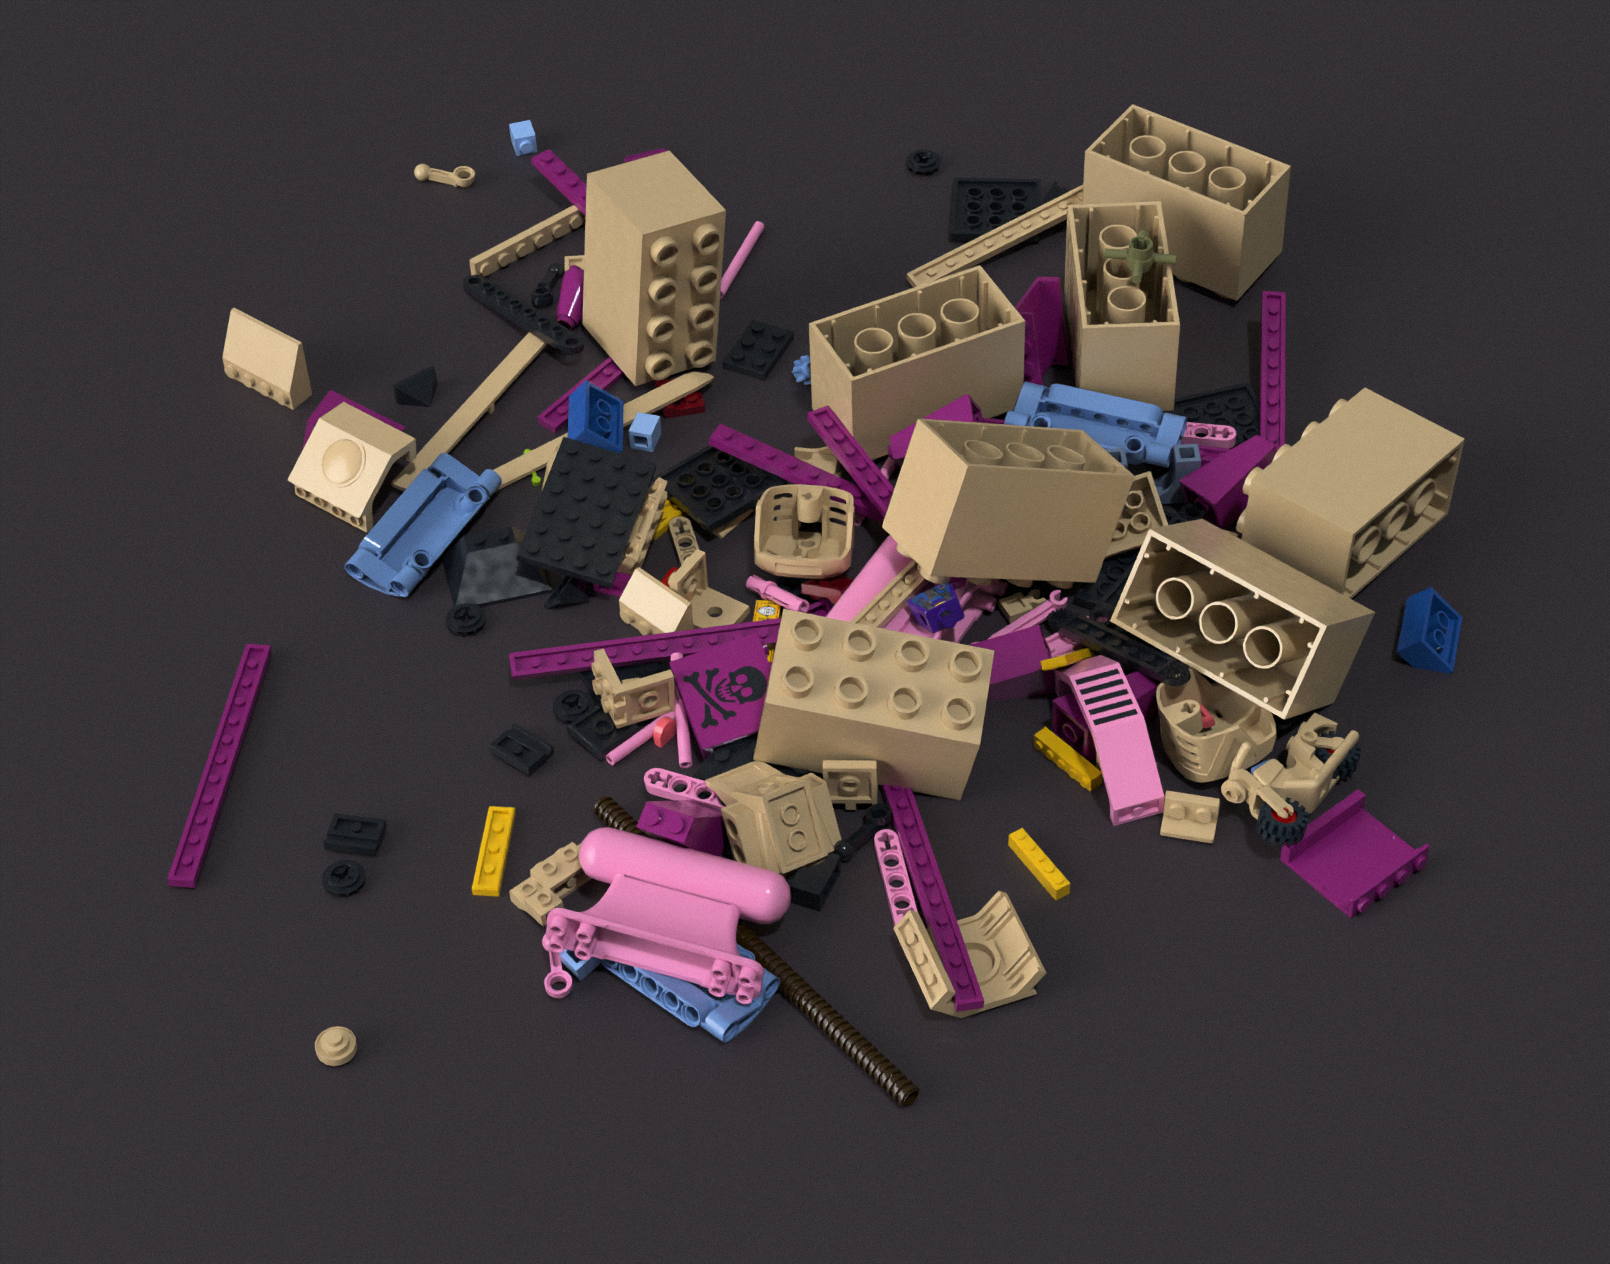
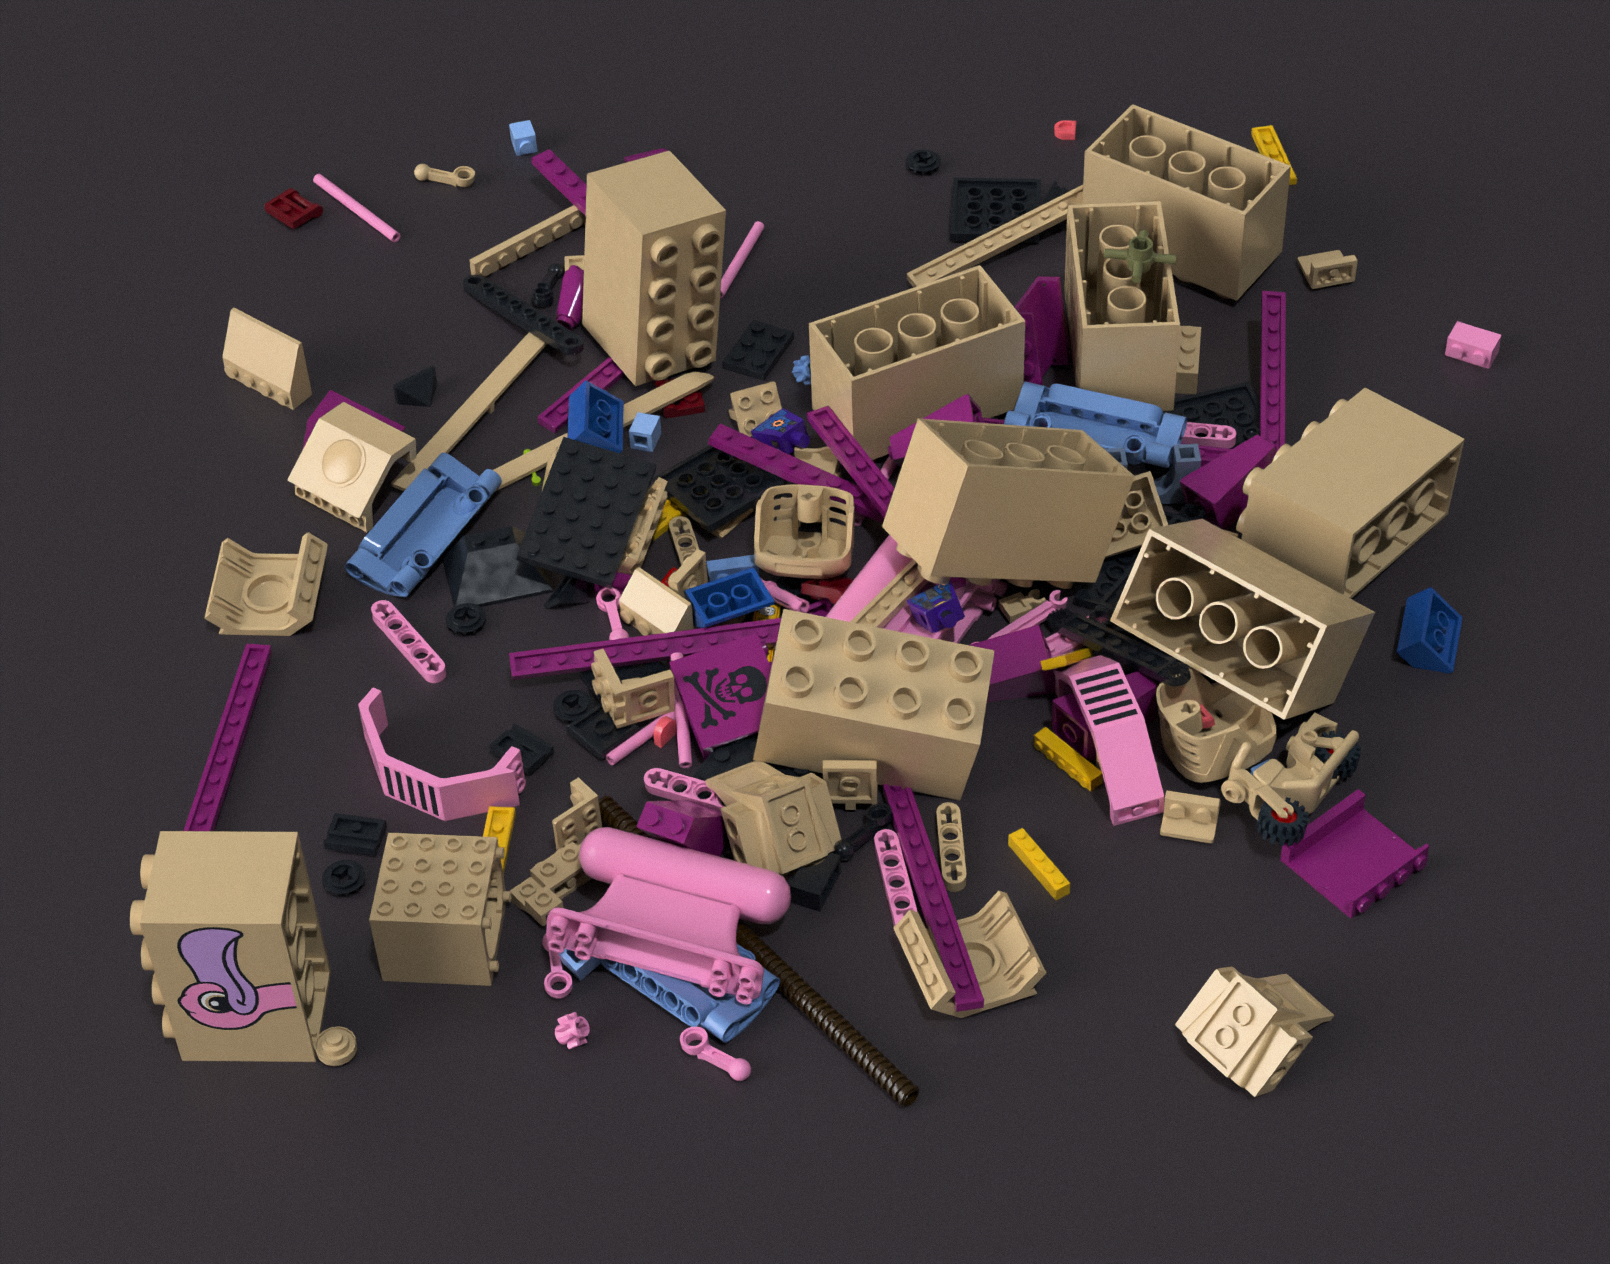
(233, 945): none -> tan brick
(265, 591): none -> tan panel
(290, 213): none -> dark red plate
(357, 208): none -> bright pink piece
(408, 650): none -> bright pink beam
(437, 796): none -> bright pink panel
(439, 909): none -> tan piece
(572, 1030): none -> bright pink gear
(580, 819): none -> tan bracket
(611, 609): none -> bright pink piece
(725, 567): none -> medium blue bracket
(728, 598): none -> blue slope
(737, 1068): none -> bright pink piece
(754, 406): none -> tan bracket
(782, 431): none -> dark purple torso
(951, 846): none -> tan beam
(1065, 130): none -> coral tile
(1188, 360): none -> tan brick
(1251, 1026): none -> tan piece
(1270, 146): none -> yellow tile
(1328, 268): none -> tan bracket
(1473, 345): none -> bright pink brick

